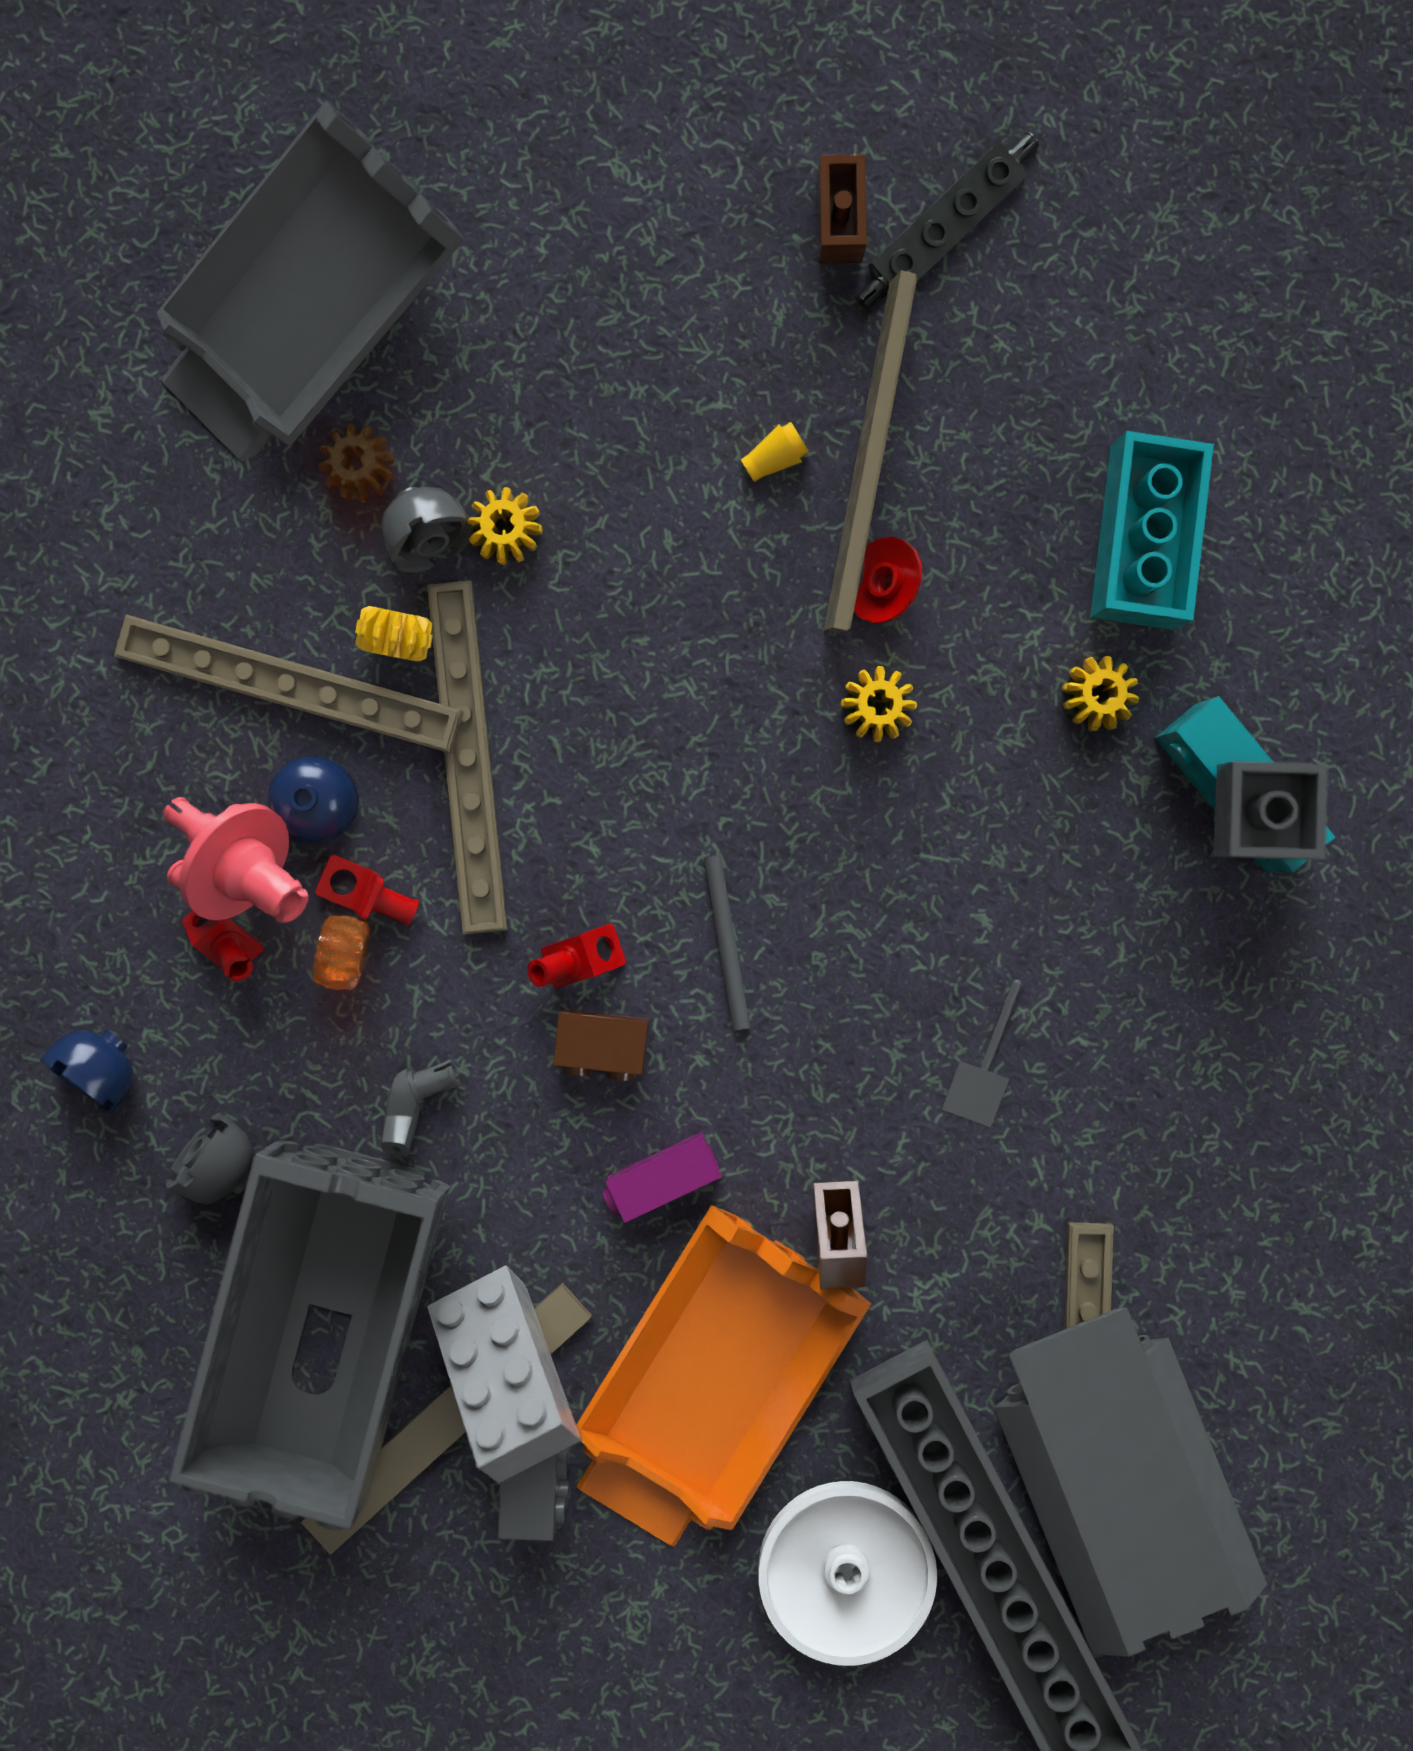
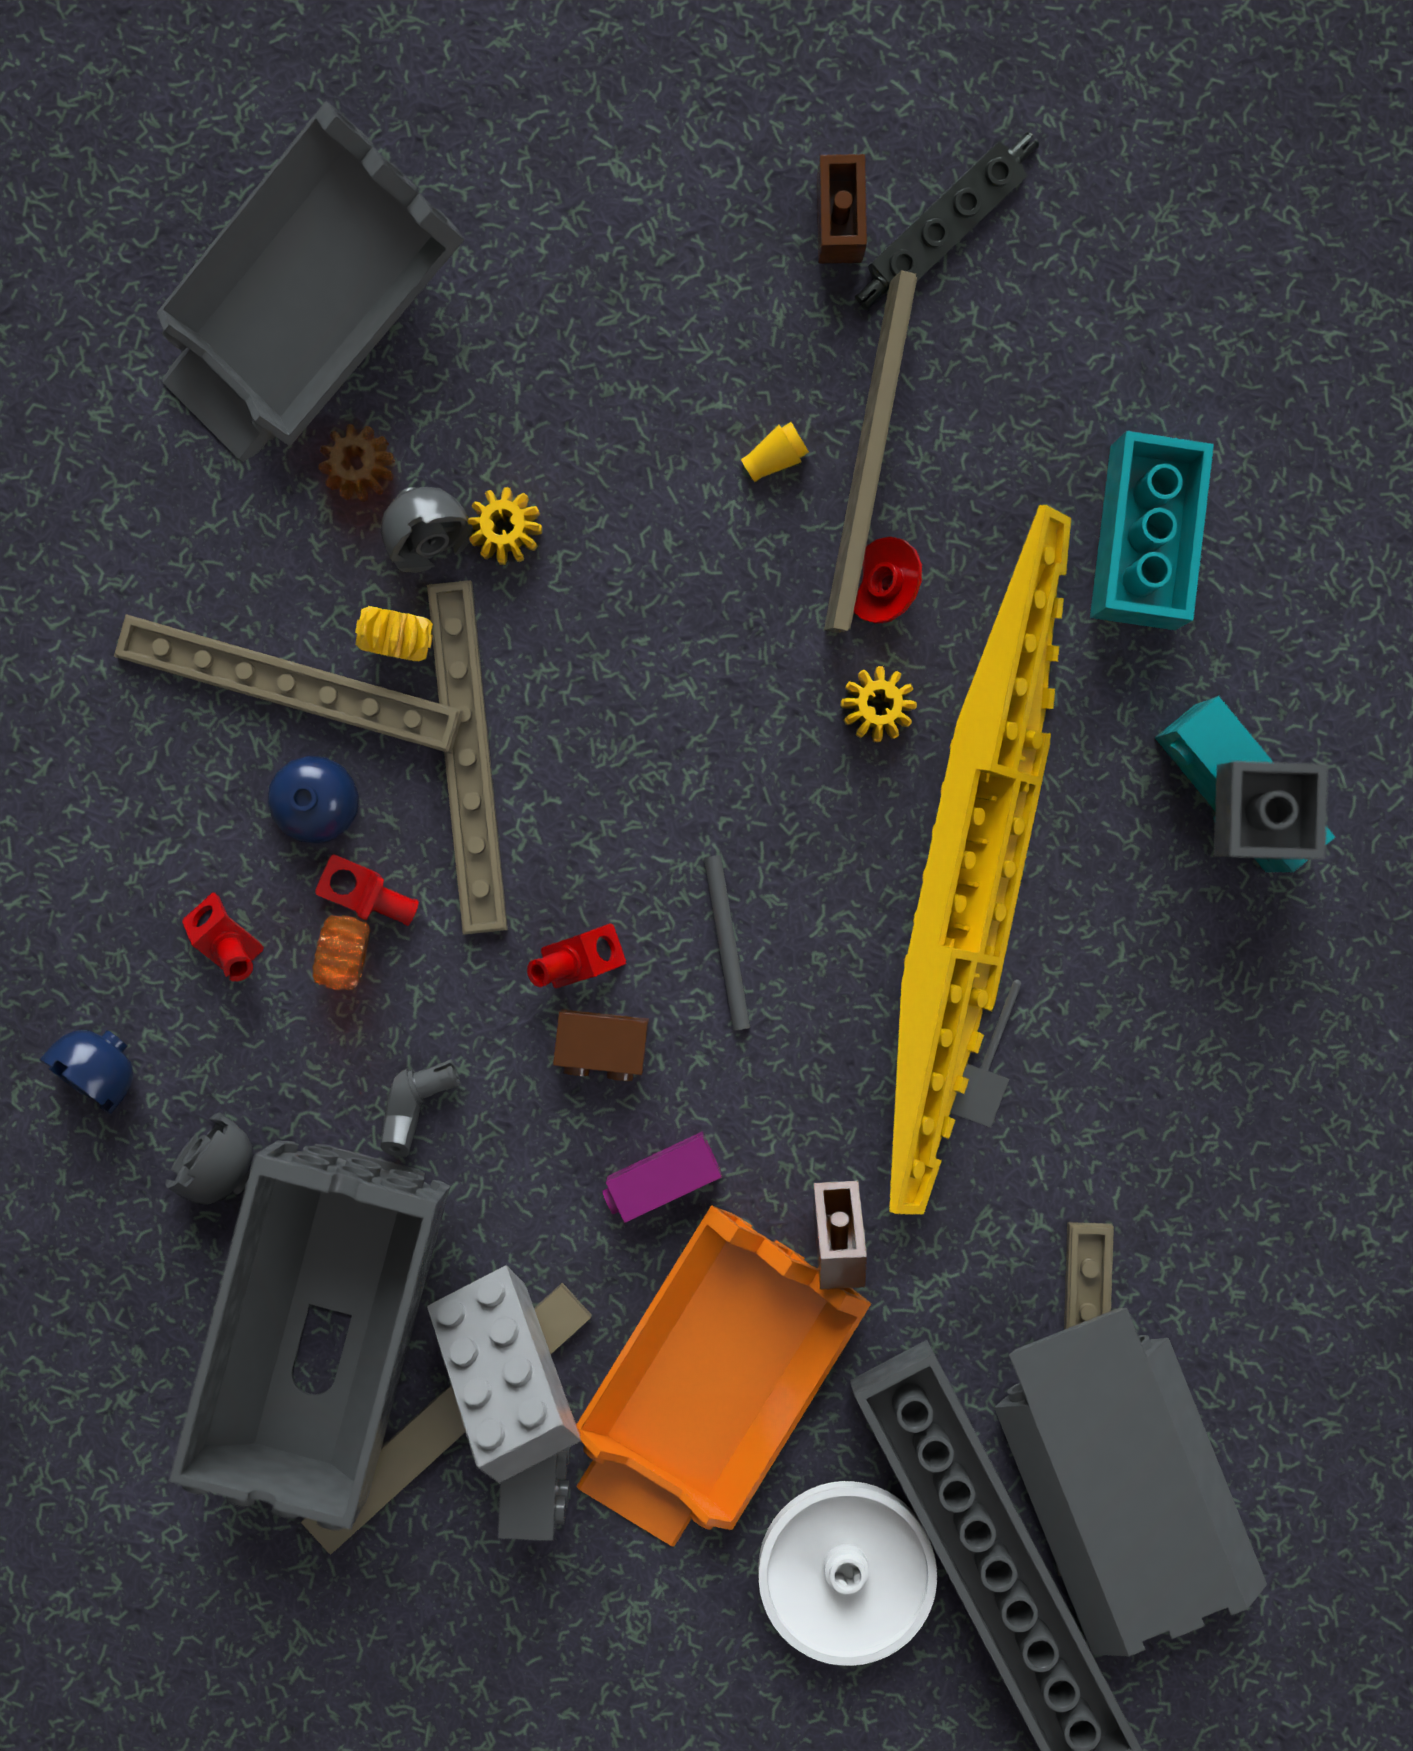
(234, 862): coral piece -> none
(976, 861): none -> yellow wedge
(1092, 677): yellow gear -> none

